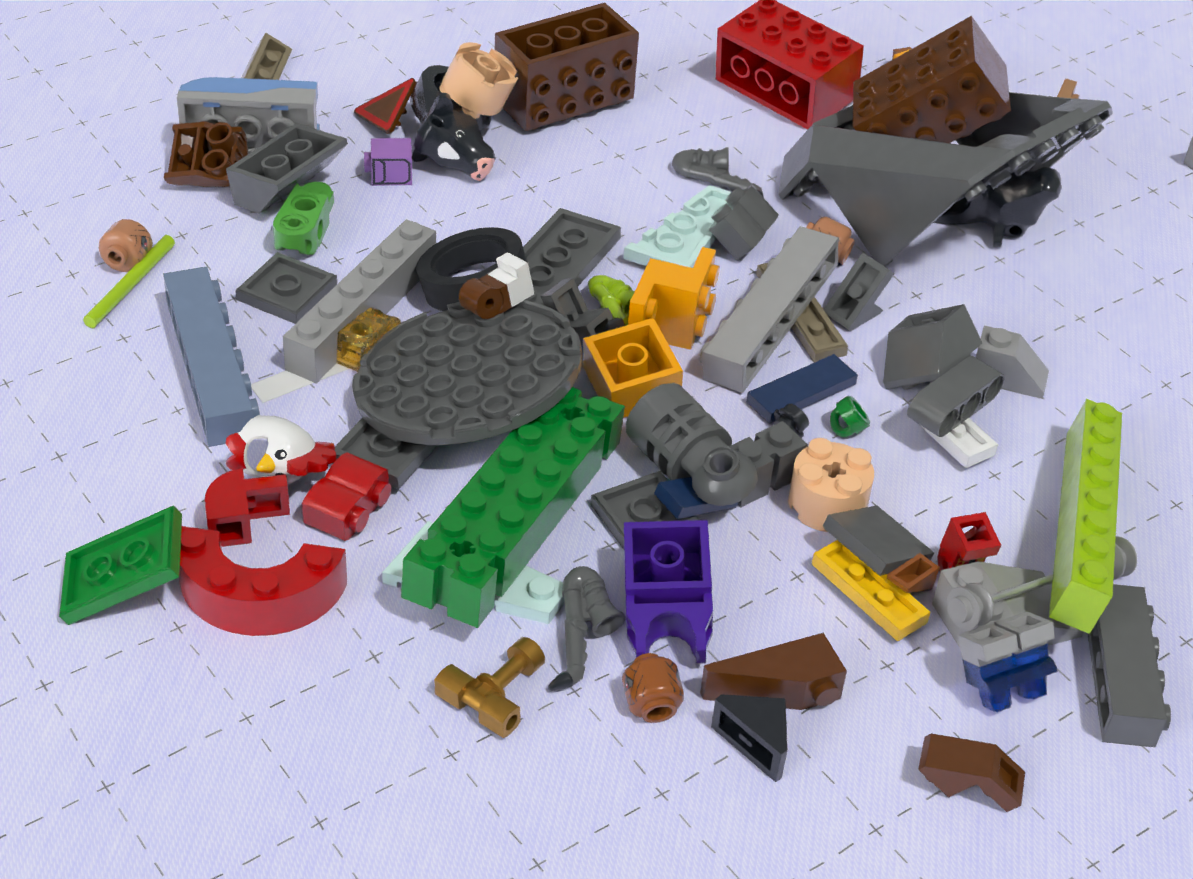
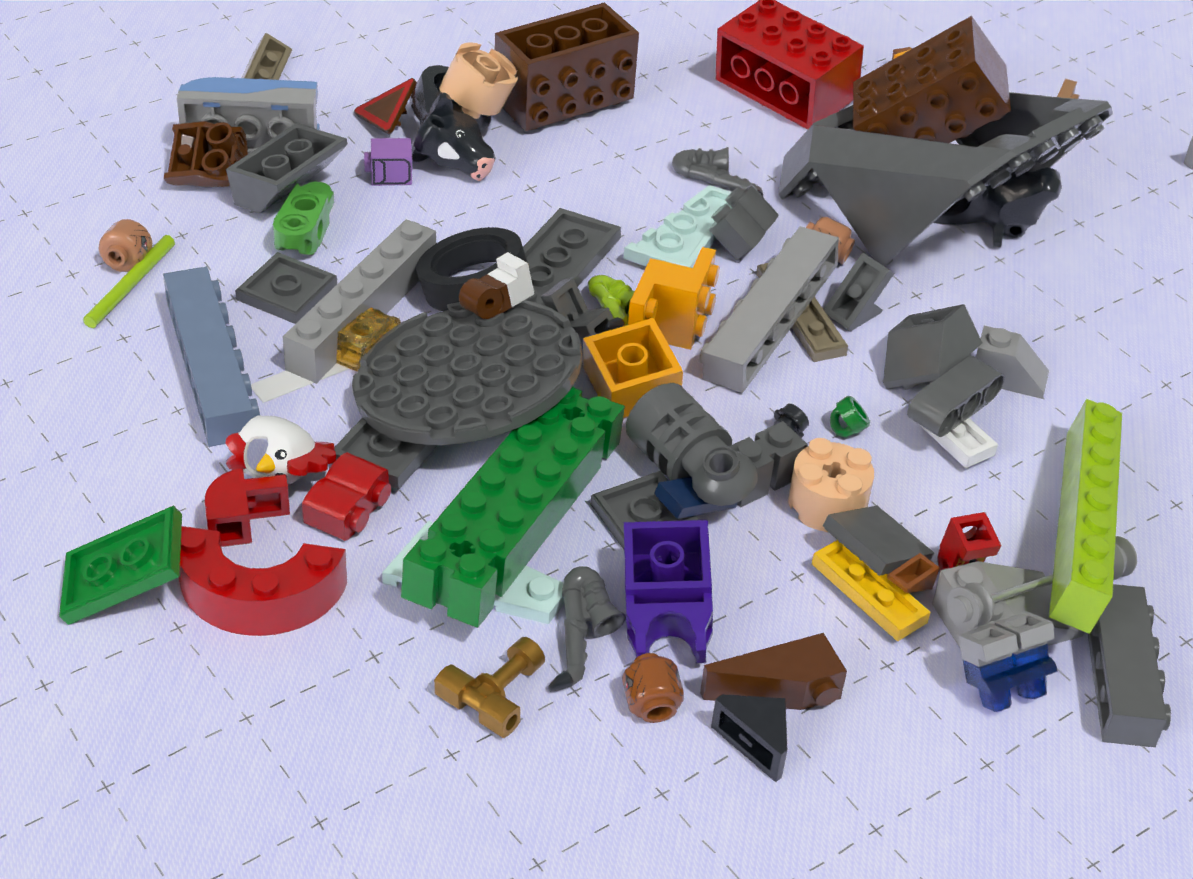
(802, 387): dark blue tile -> none
(962, 763): reddish brown slope -> none

